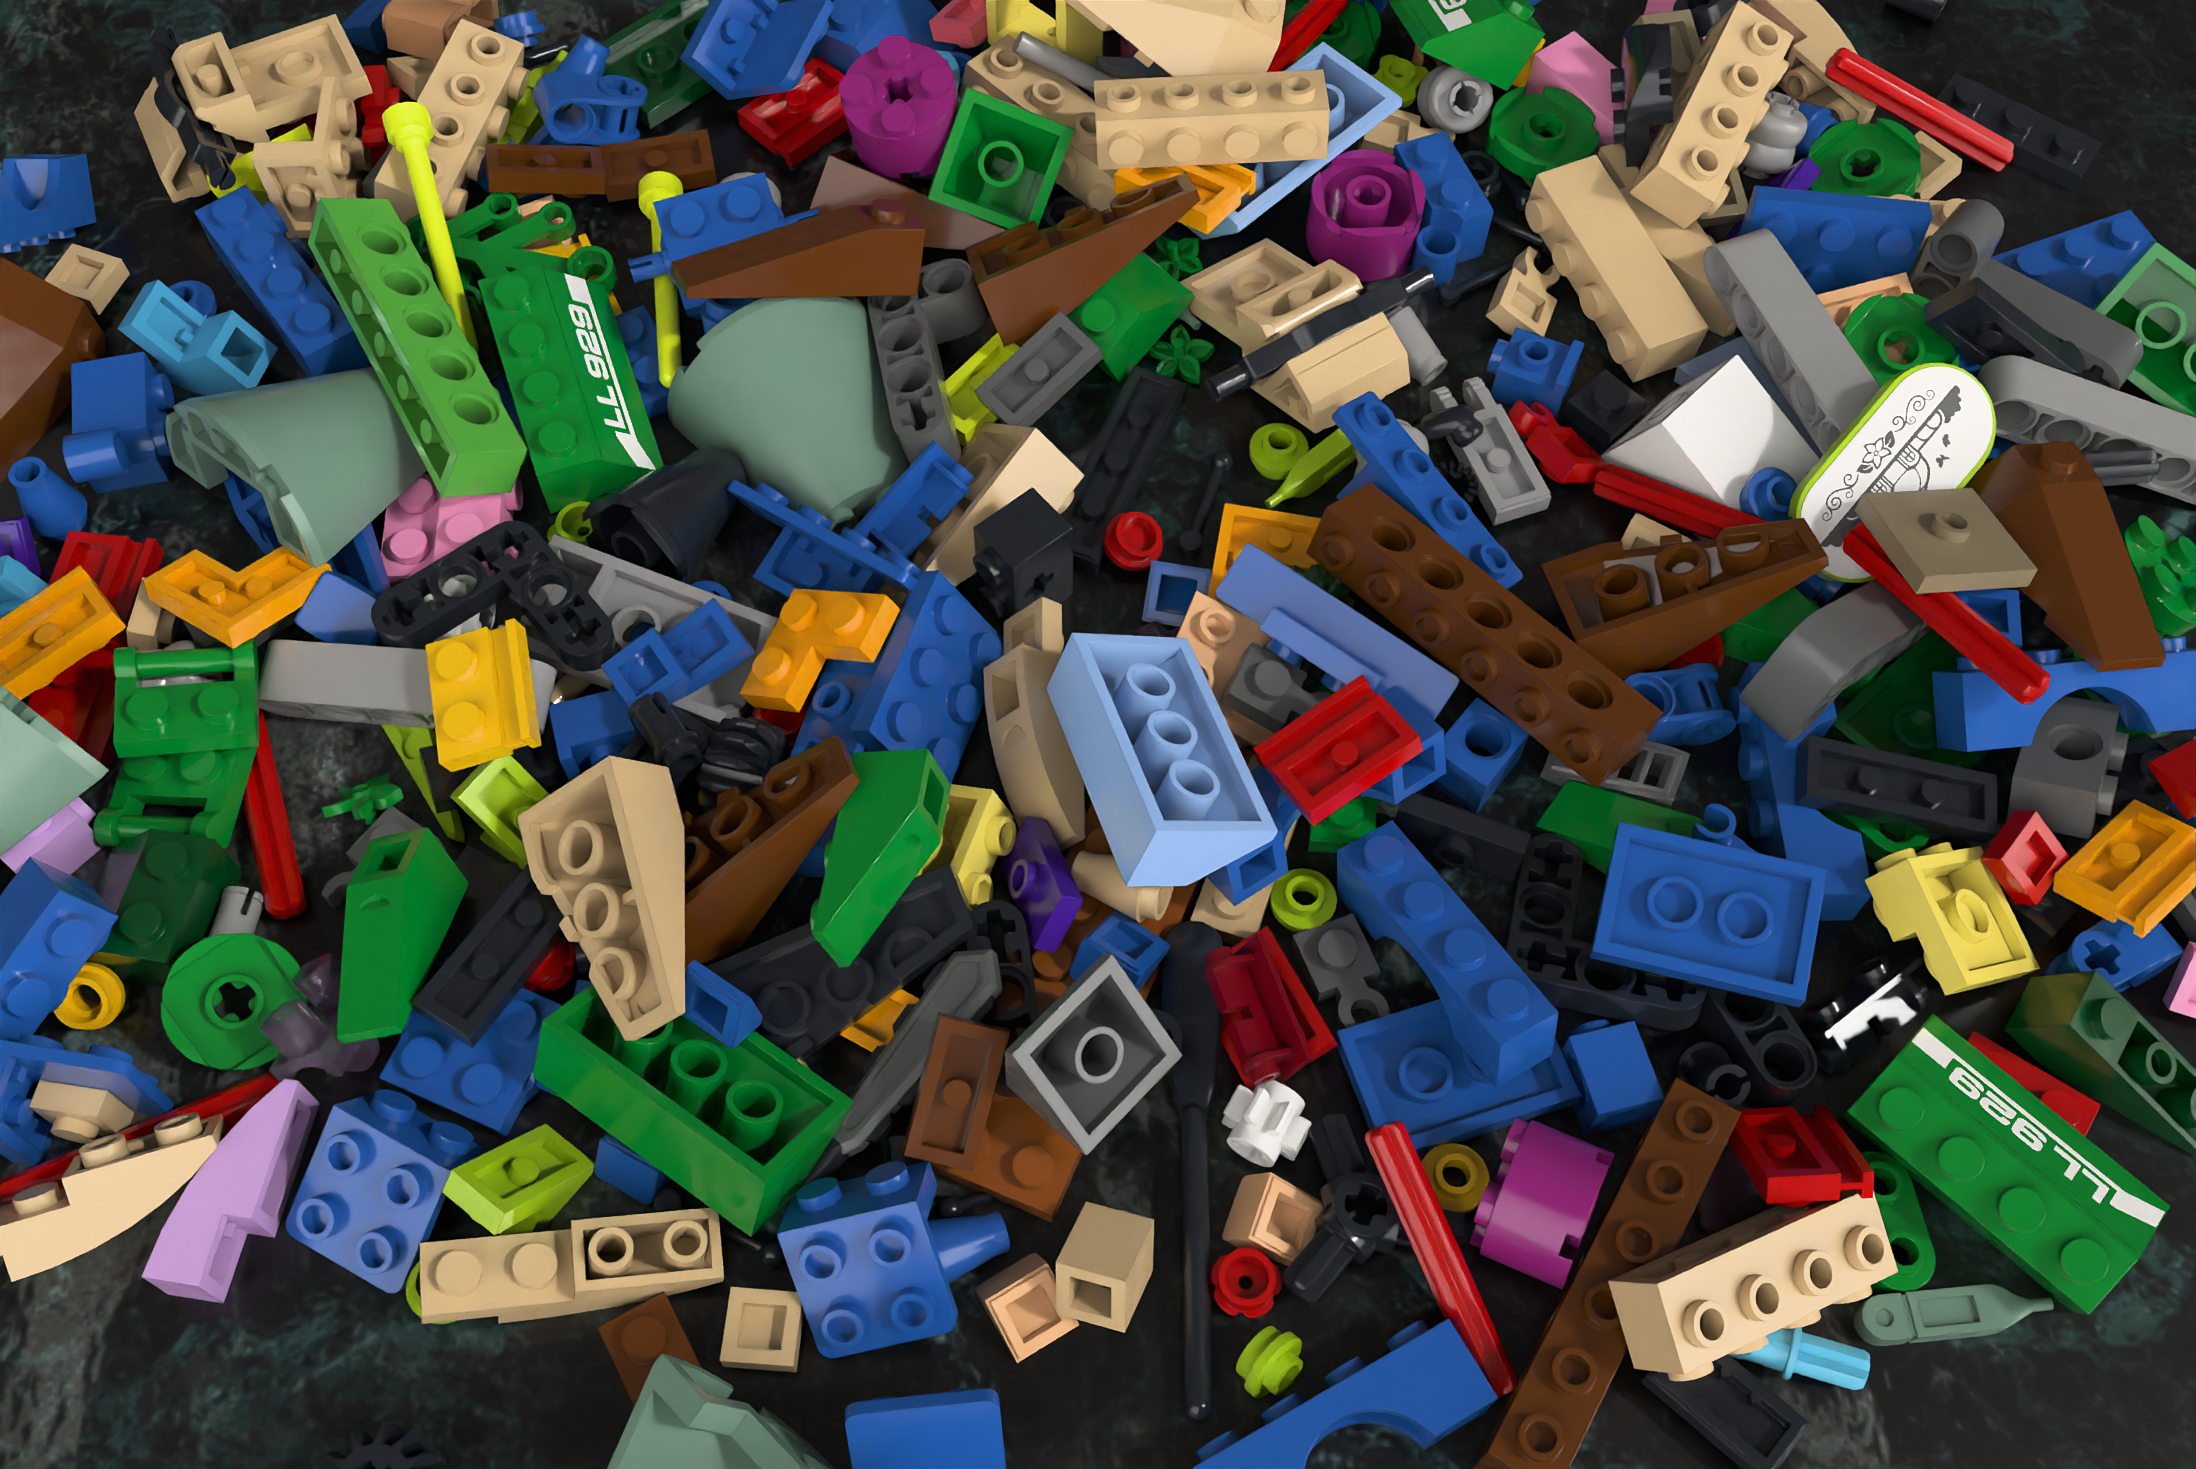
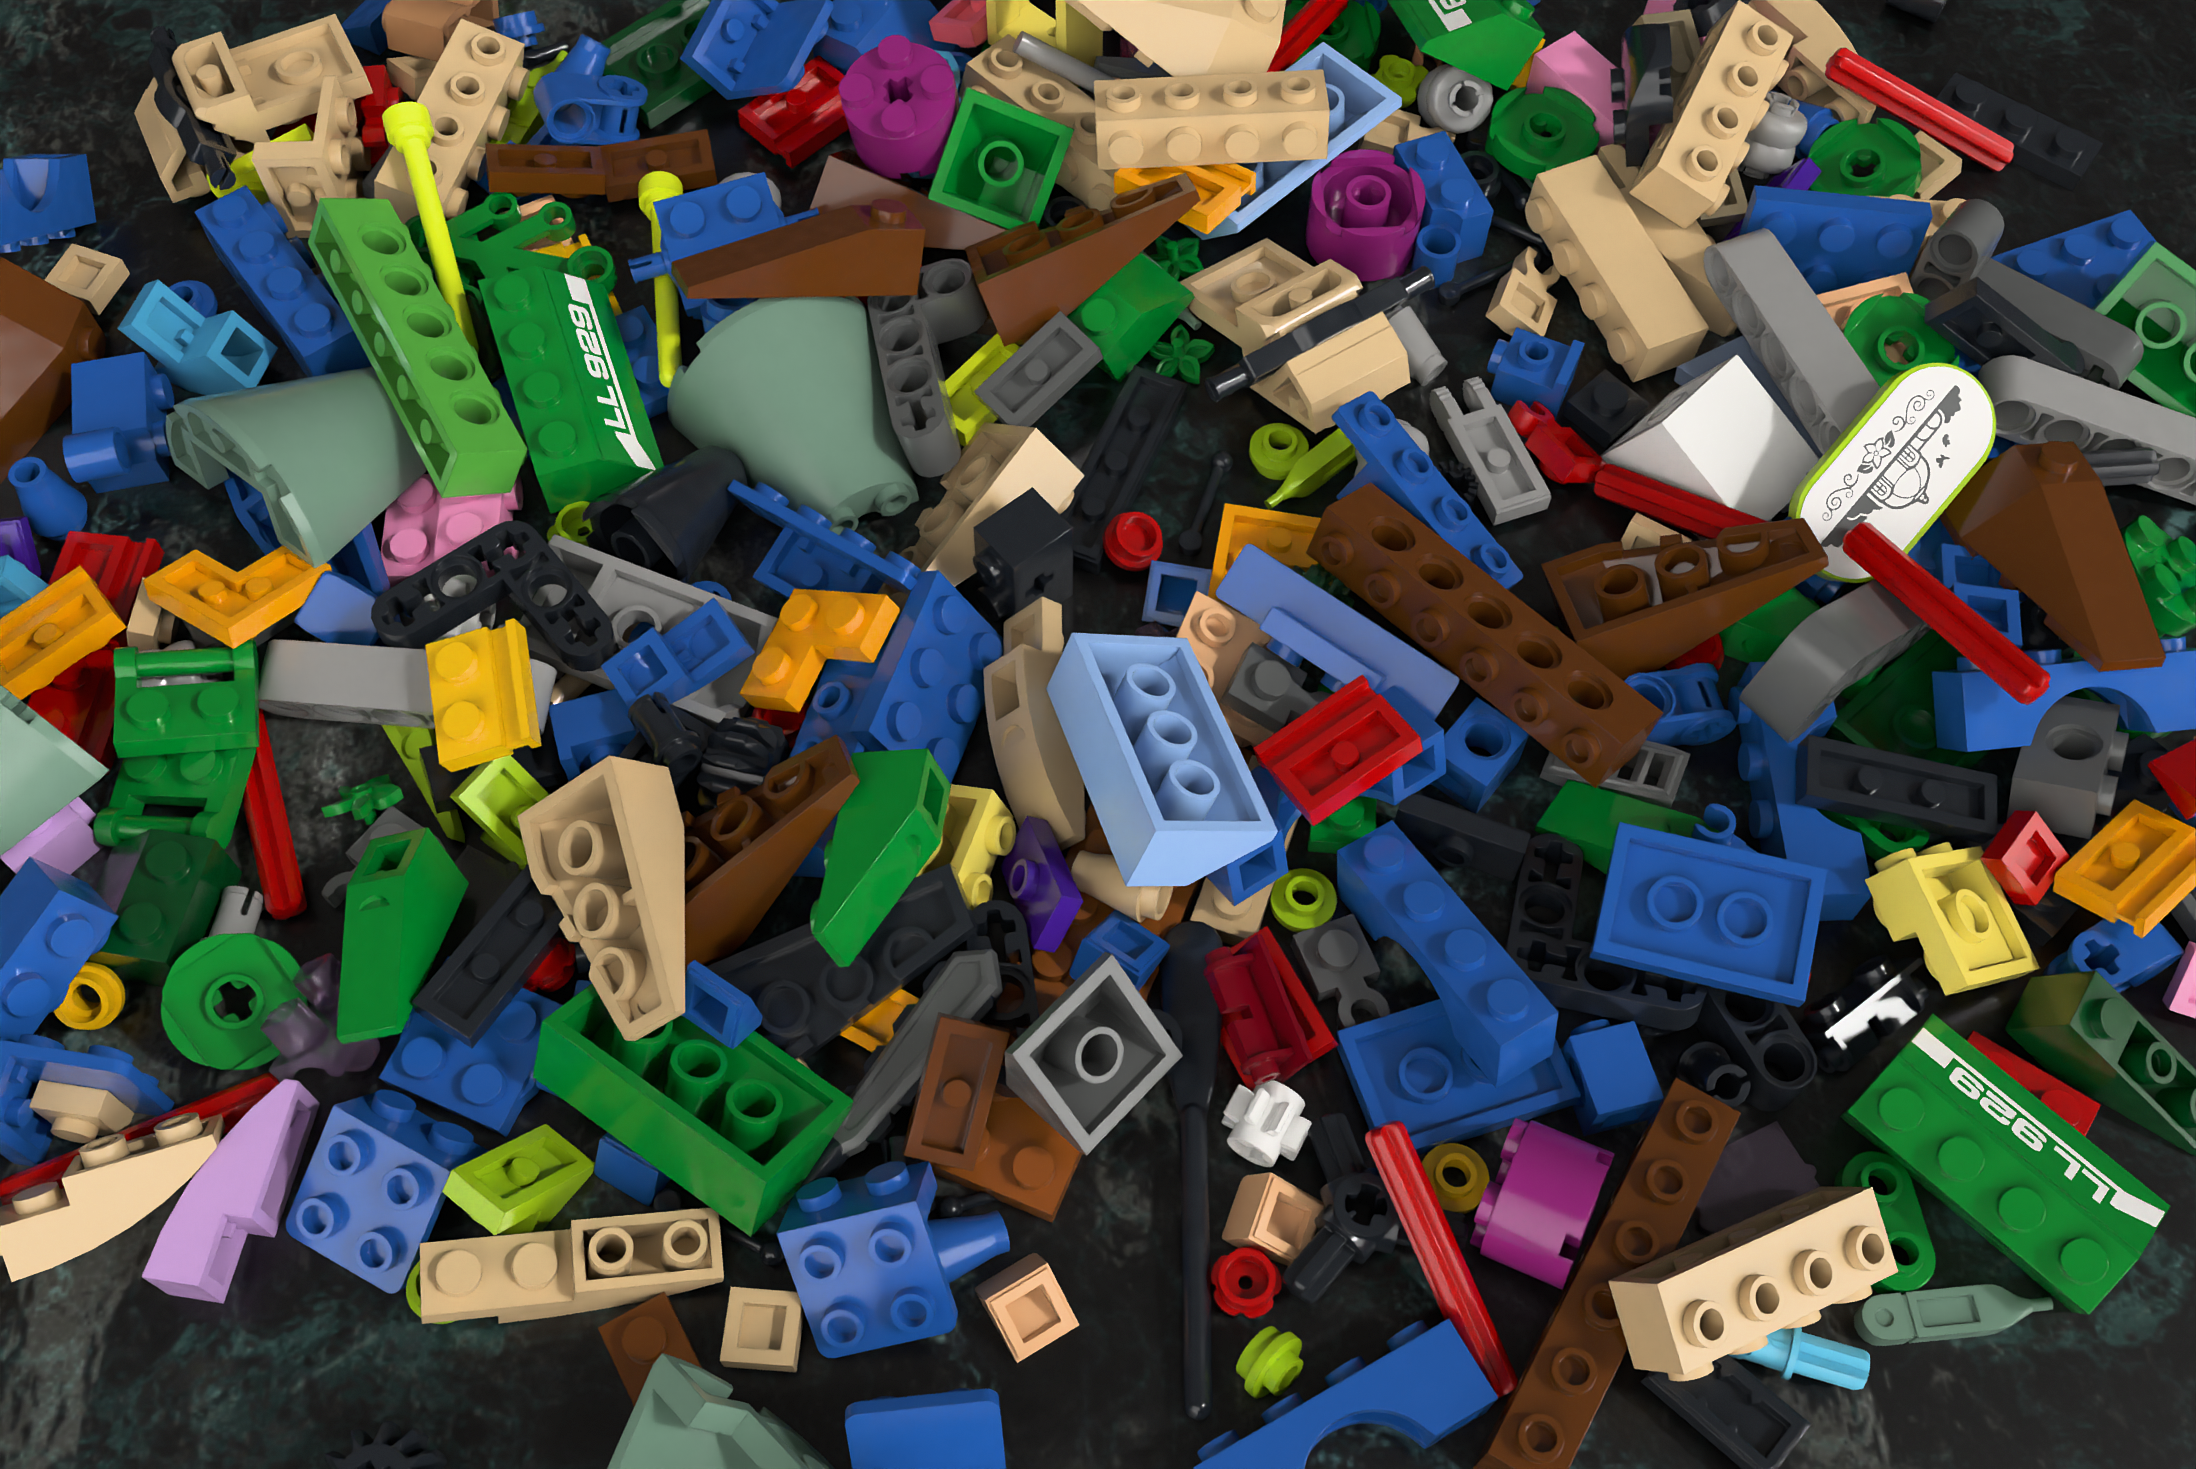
(927, 487): blue hinge -> none
(1109, 1251): tan brick -> none
(1456, 421): black arm -> none
(1758, 490): blue plate -> none
(1799, 1156): red plate -> none
(1945, 540): dark tan plate -> none

